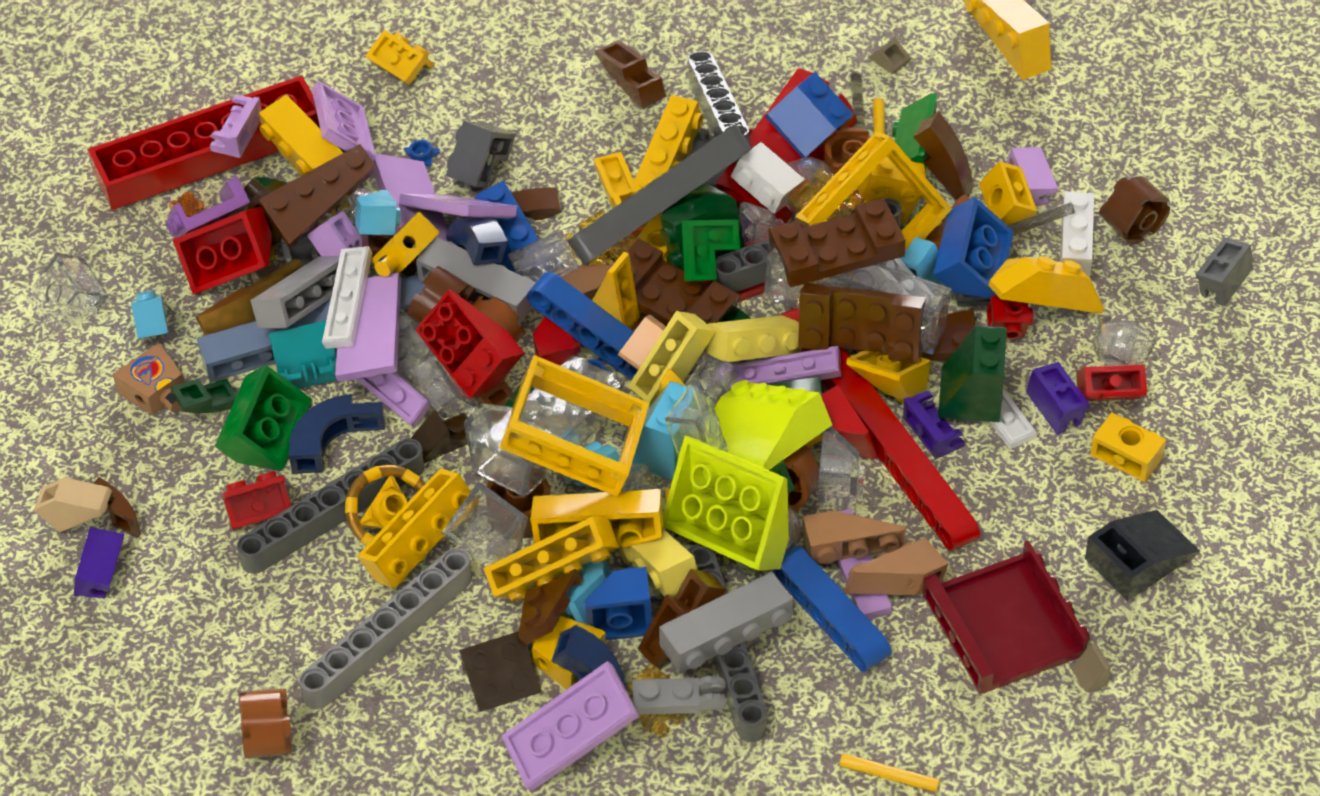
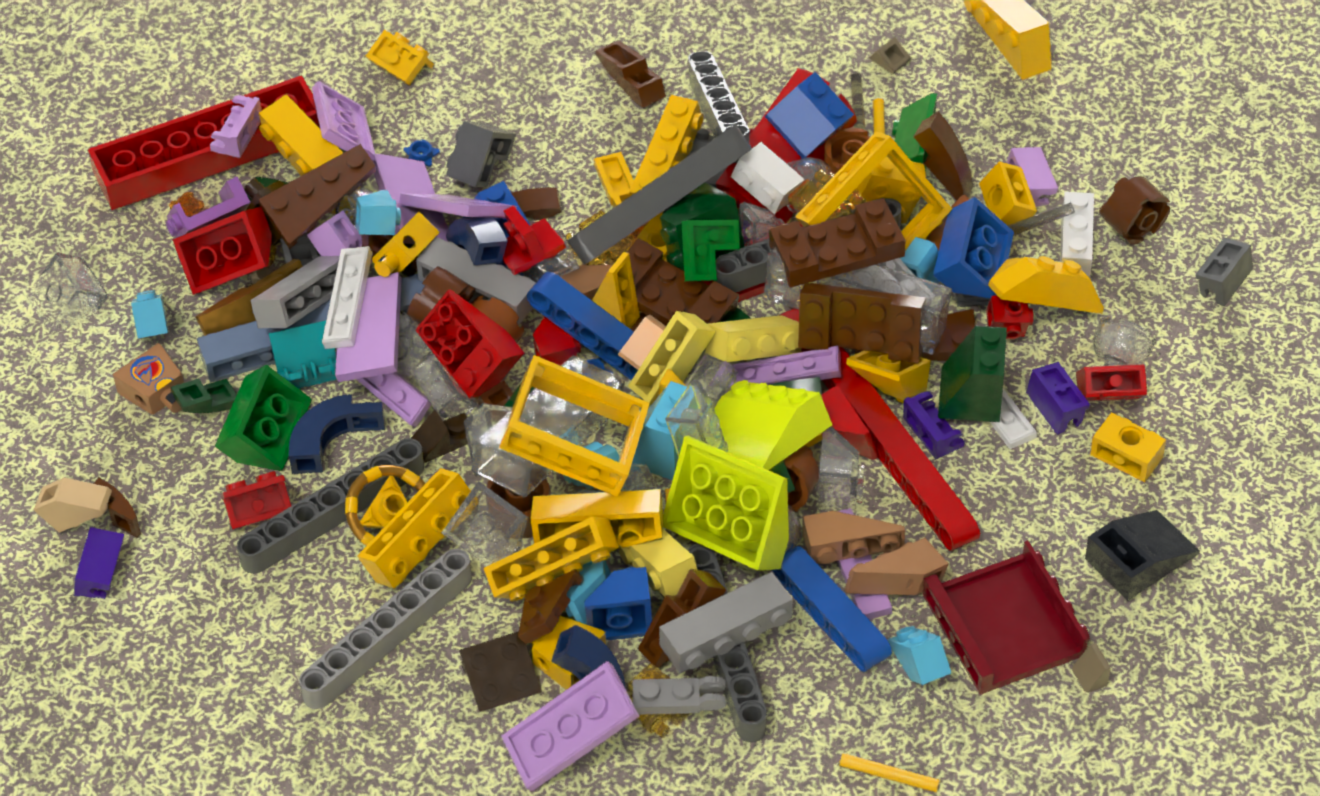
(265, 723): dark orange brick -> none
(528, 243): none -> red bracket
(920, 654): none -> medium azure slope

